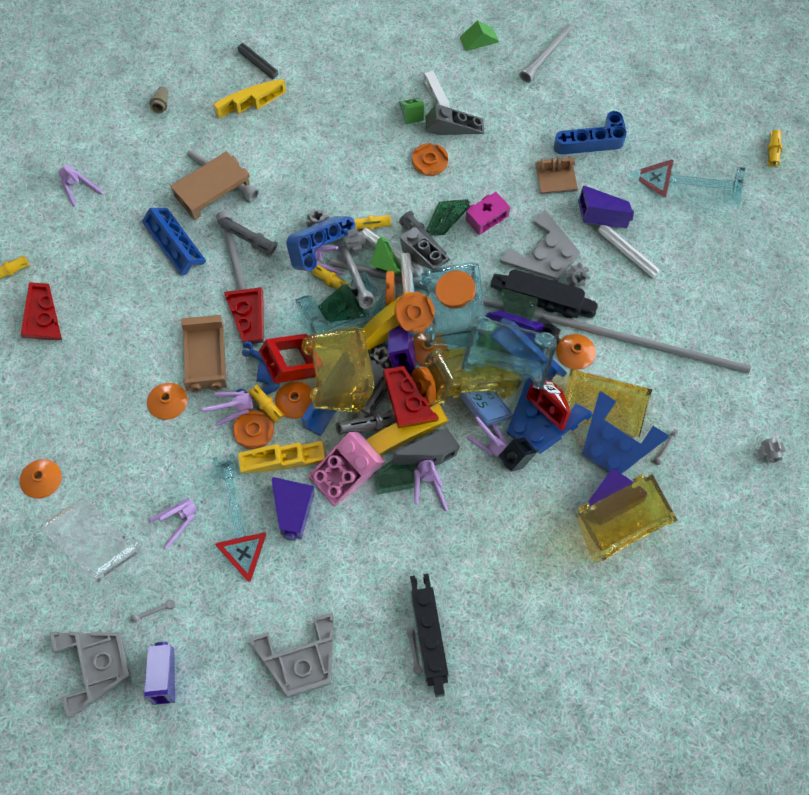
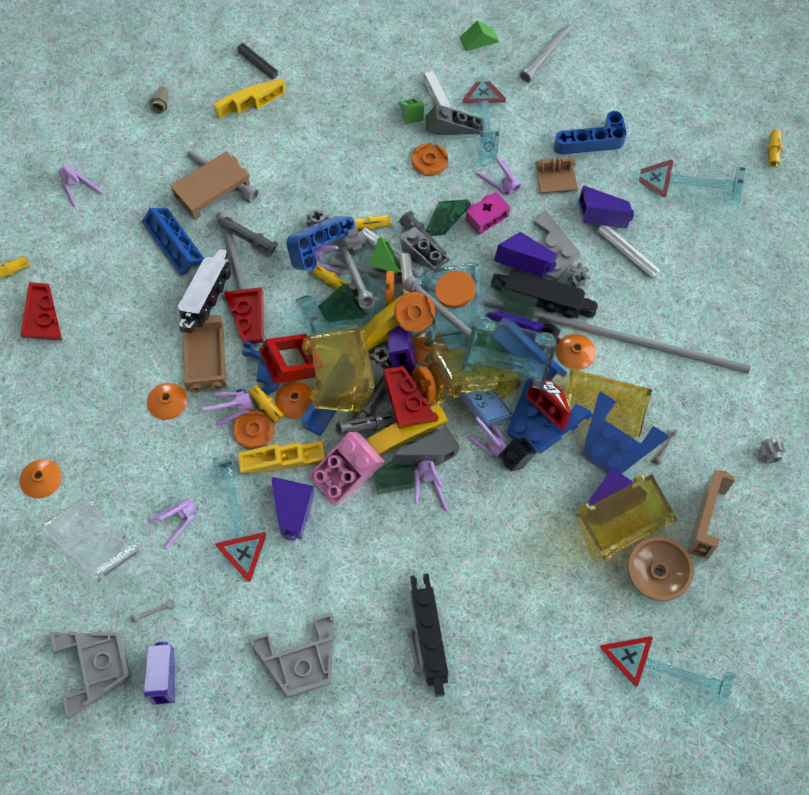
(203, 291): none -> hinge
(412, 284): none -> light grey piece
(485, 92): none -> clear light blue piece
(509, 182): none -> lavender plant
(526, 255): none -> dark purple slope
(632, 658): none -> clear light blue piece
(661, 555): none -> medium nougat dish
(701, 543): none -> medium nougat panel

